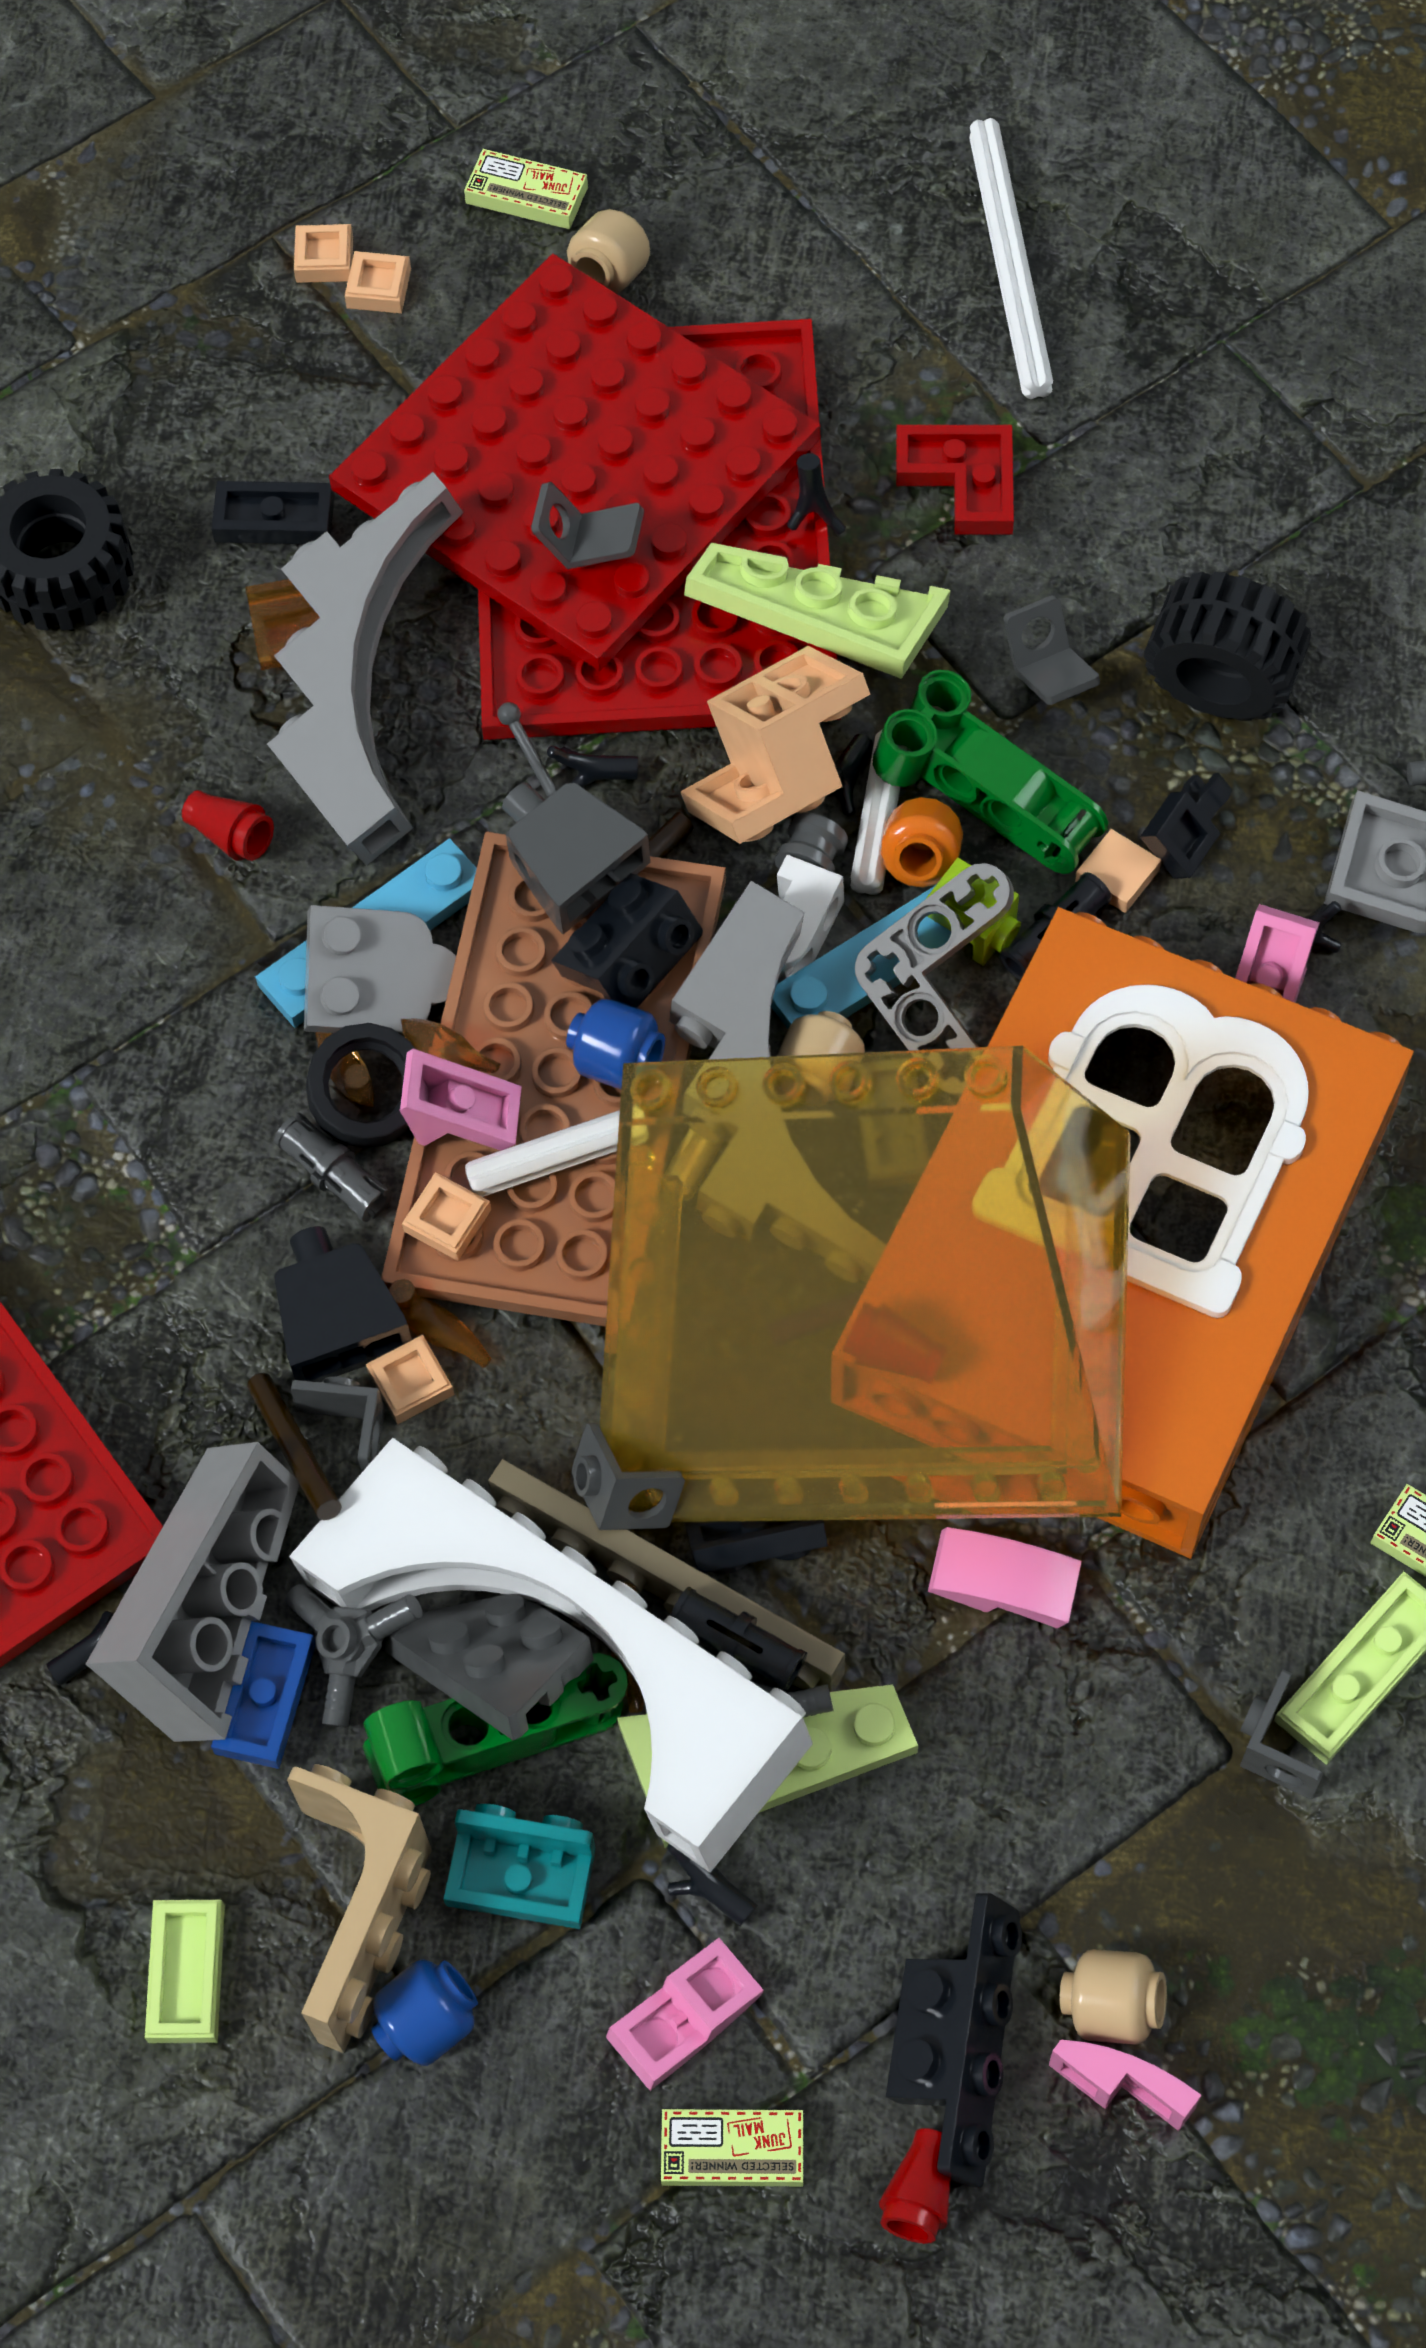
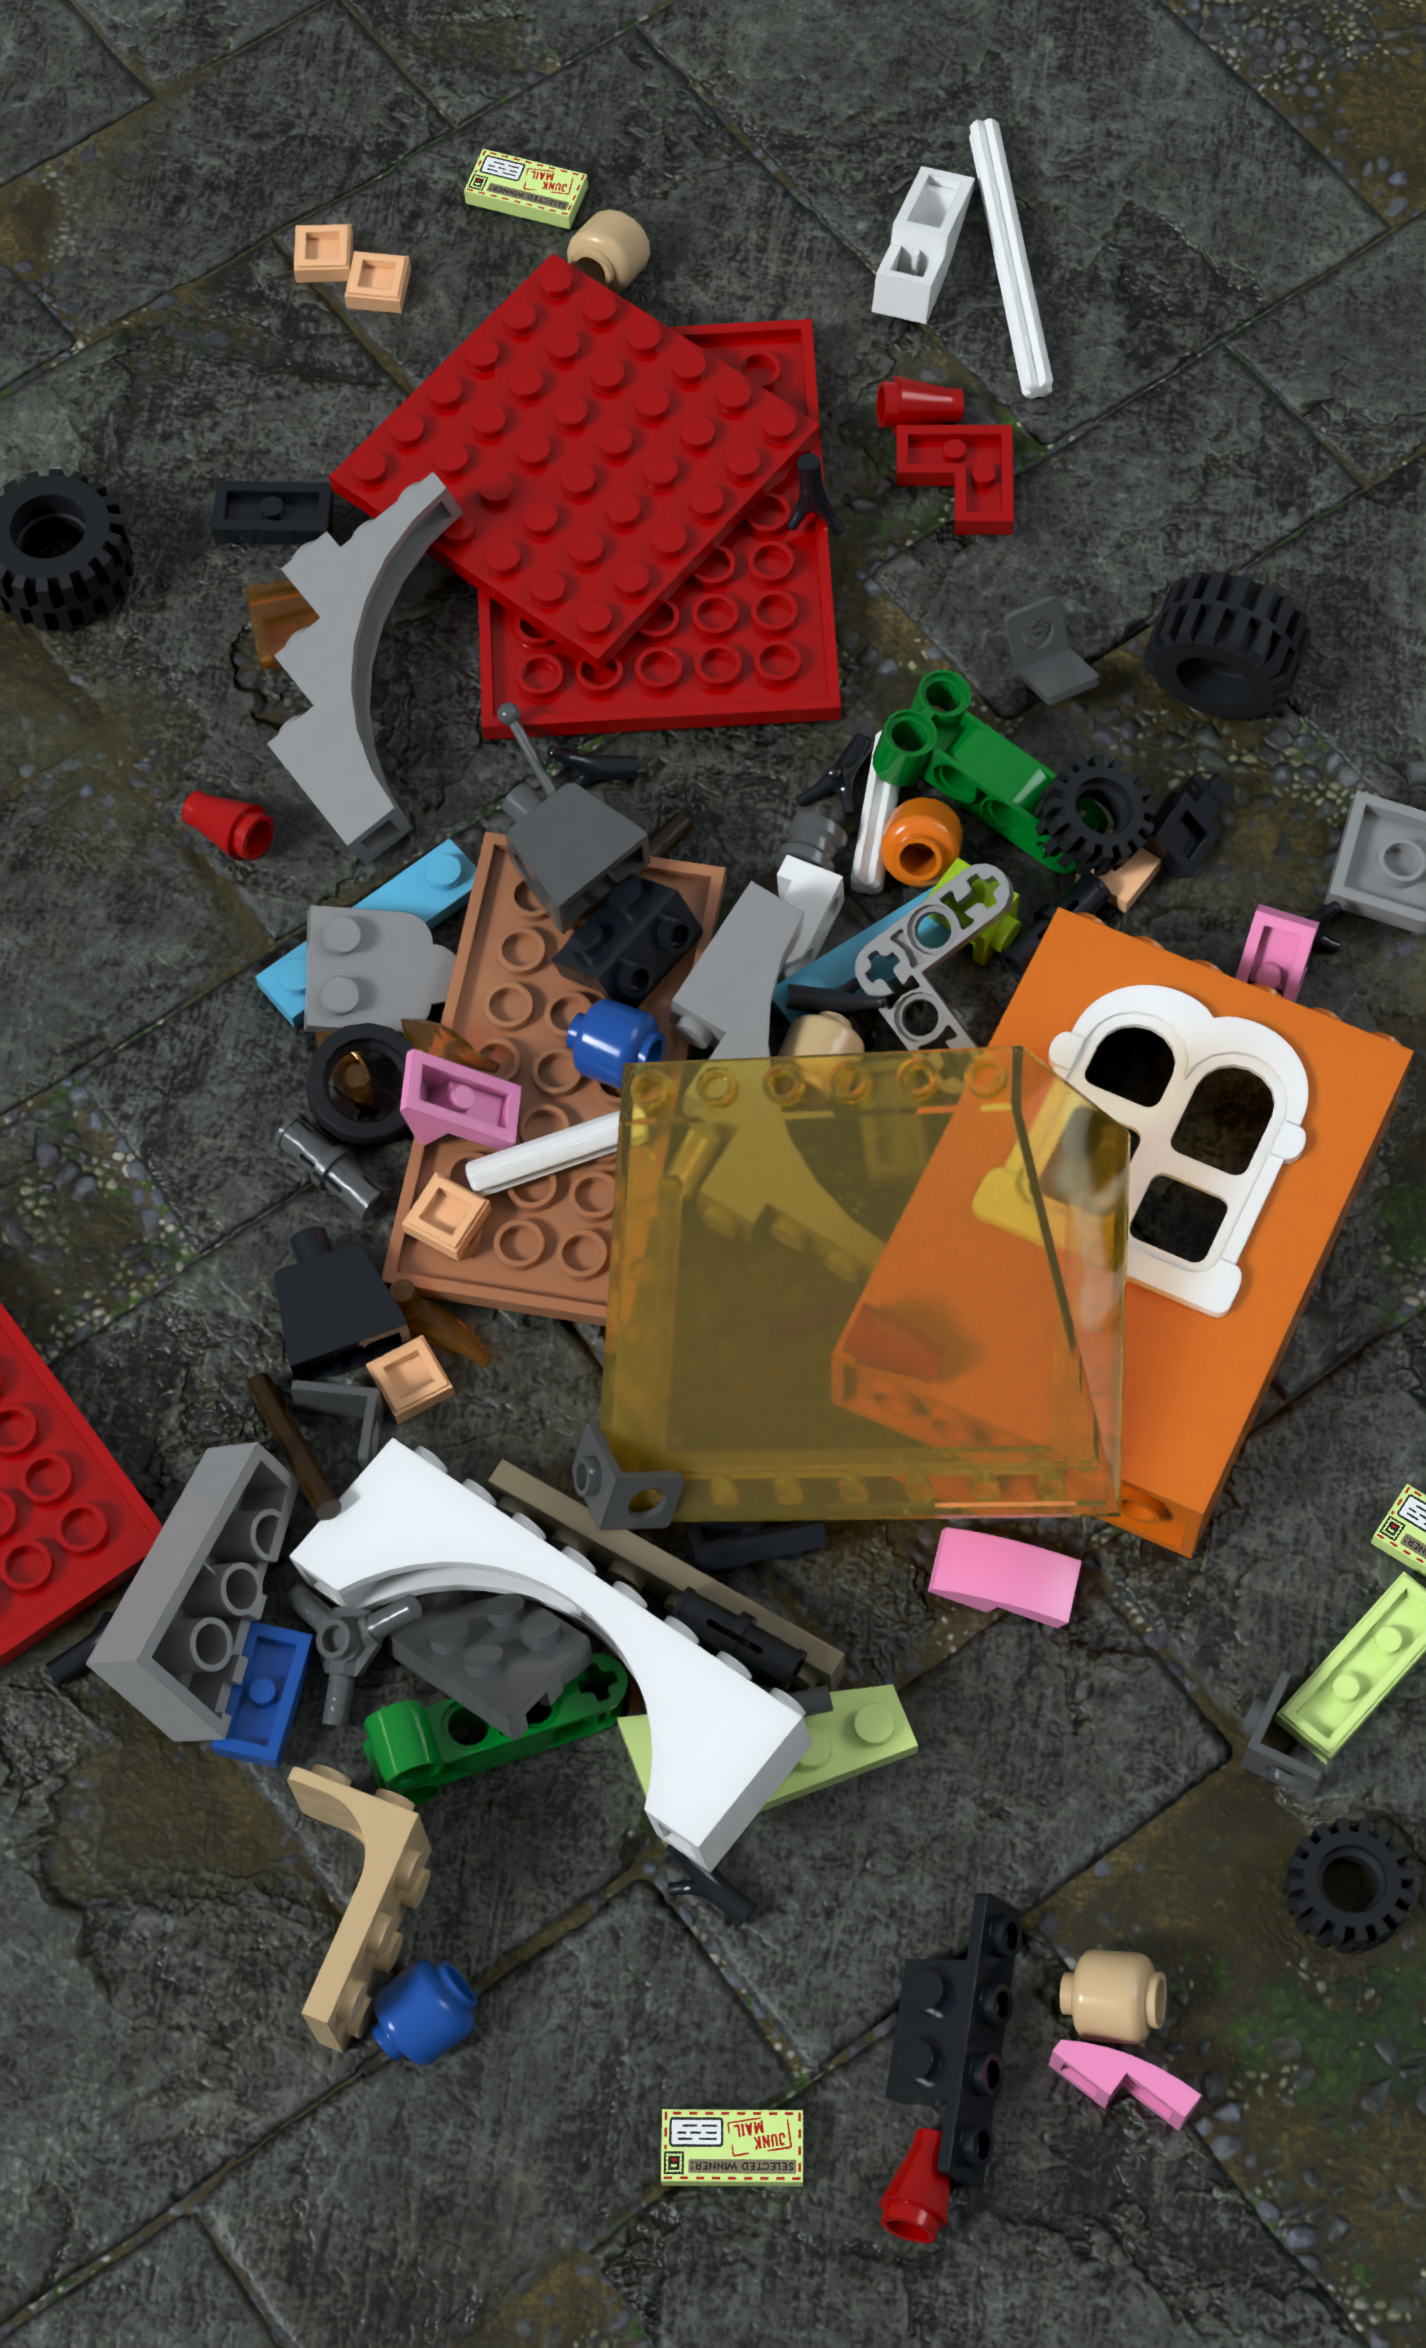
(185, 1971): yellowish green tile -> none
(520, 1866): teal bracket -> none
(586, 536): dark grey bracket -> none
(684, 2014): bright pink slope -> none
(775, 744): light nougat bracket -> none
(837, 1000): none -> black bar
(842, 615): yellowish green wing -> none
(917, 403): none -> red cone
(922, 245): none -> white slope
(1116, 794): none -> black tyre
(1373, 1852): none -> black tyre

